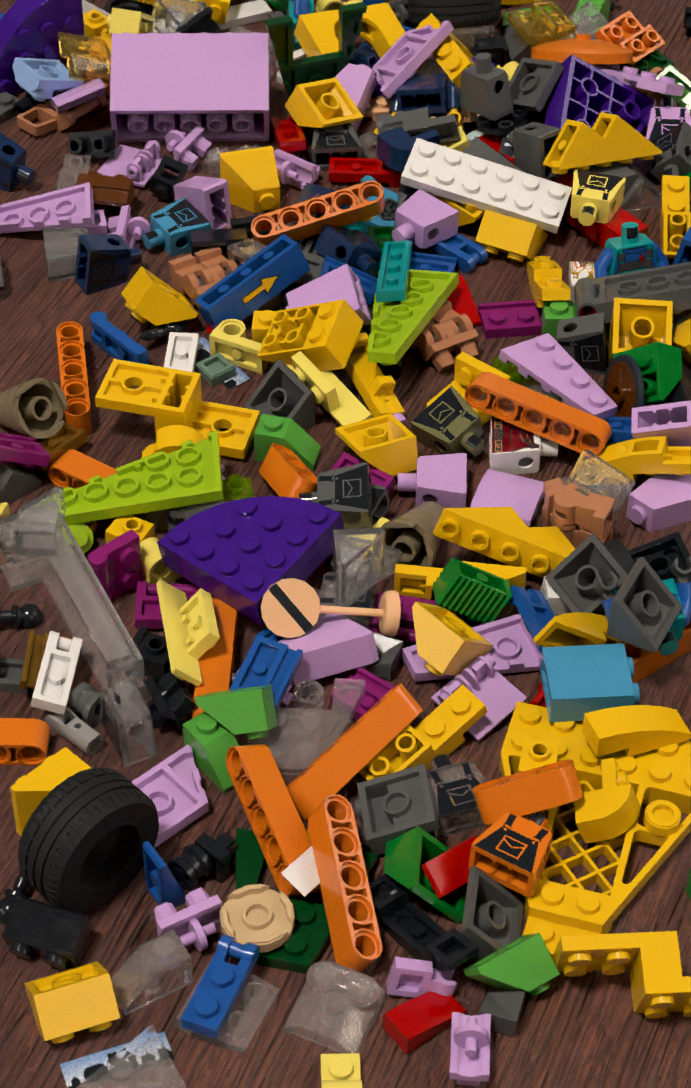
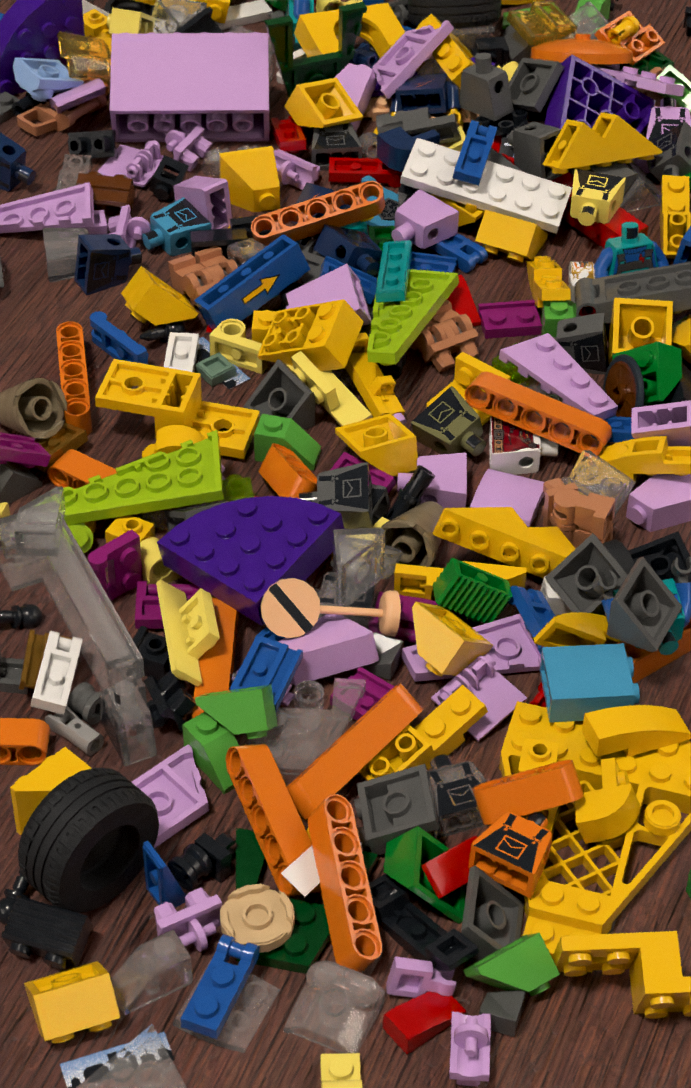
(412, 492): none -> black pin
(474, 153): none -> blue plate
(627, 27): none -> yellow pin

